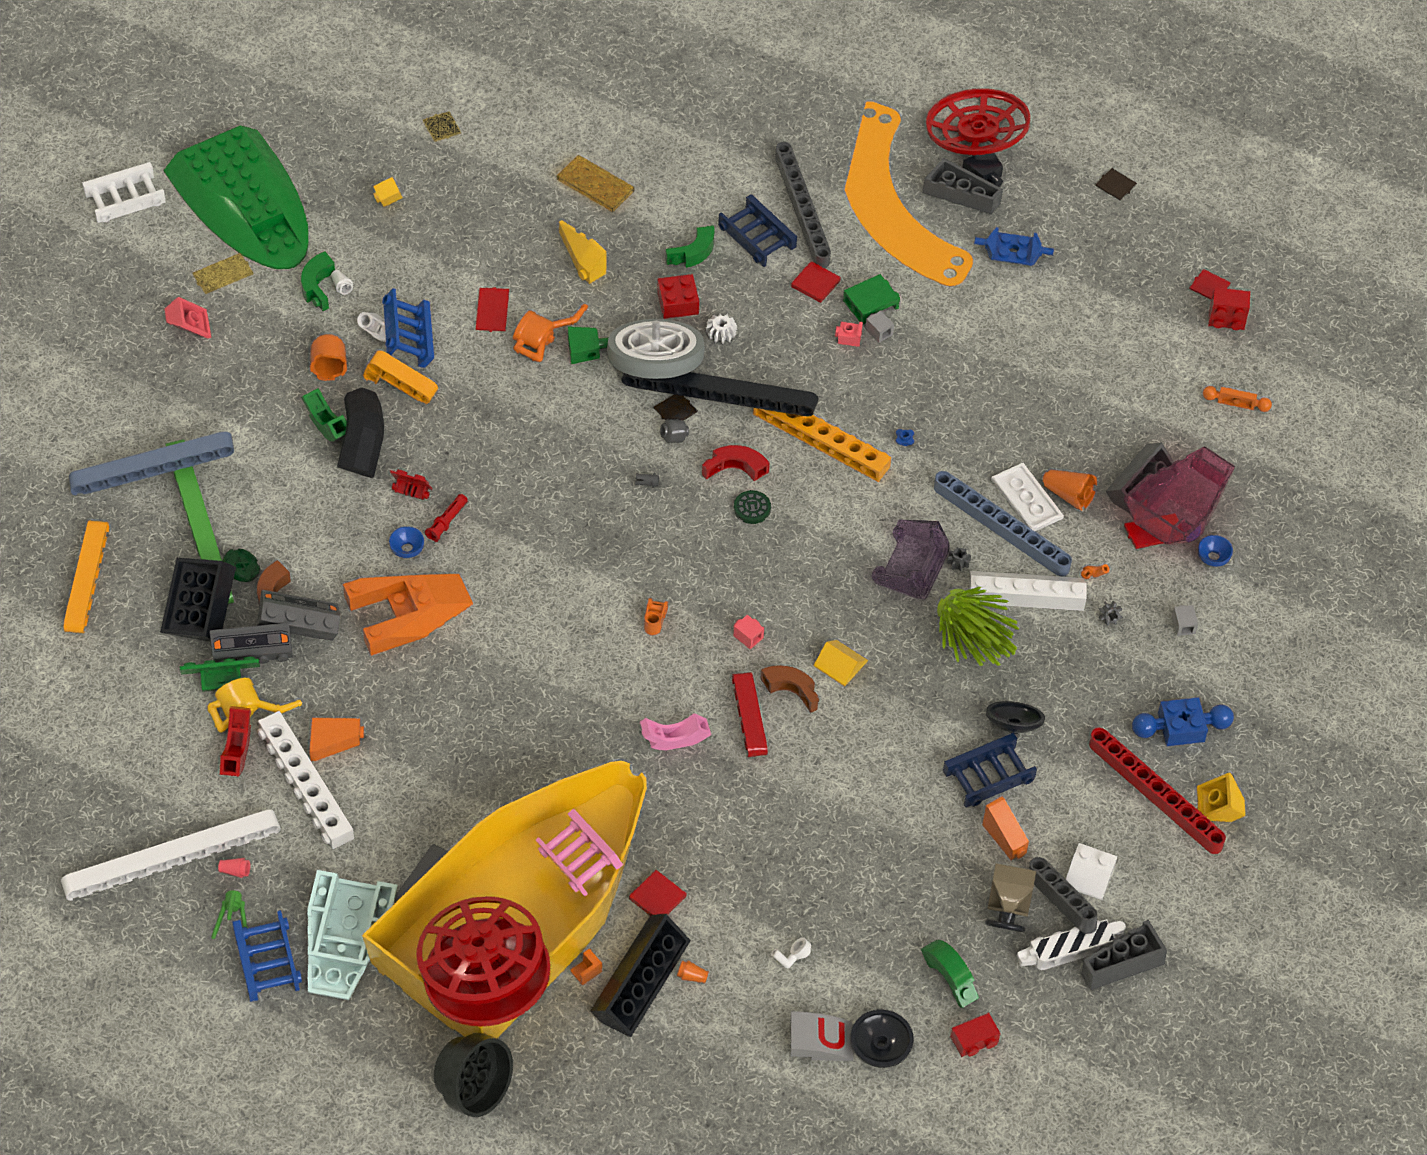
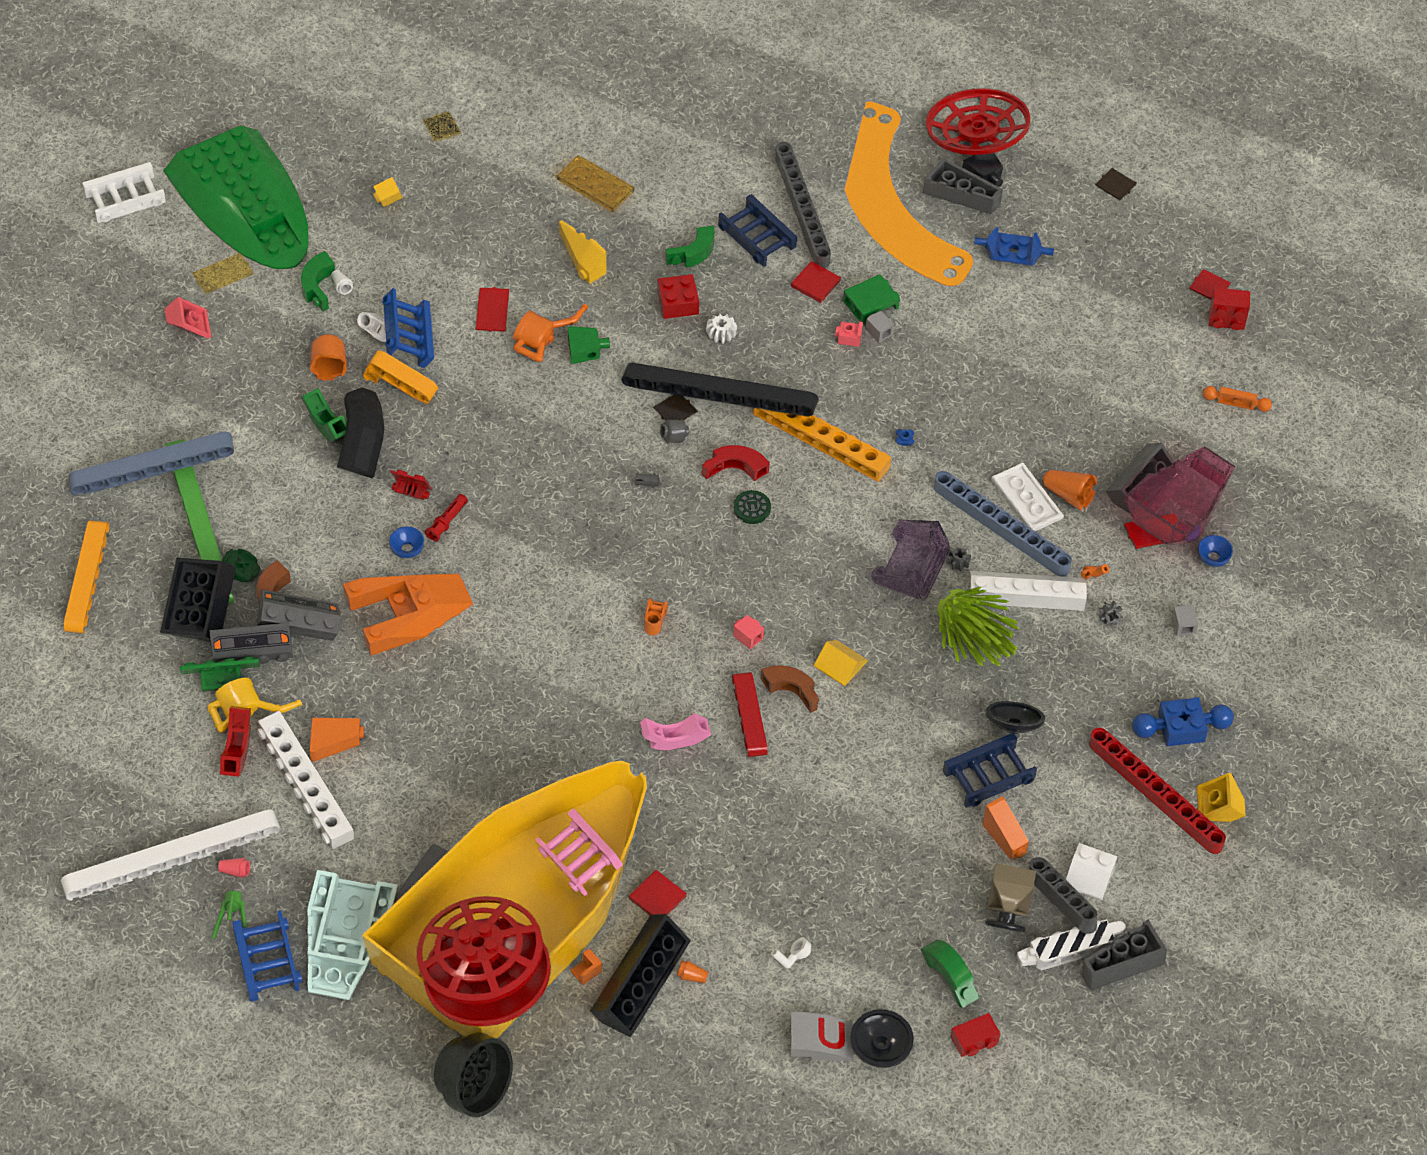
(655, 348): wheel -> none

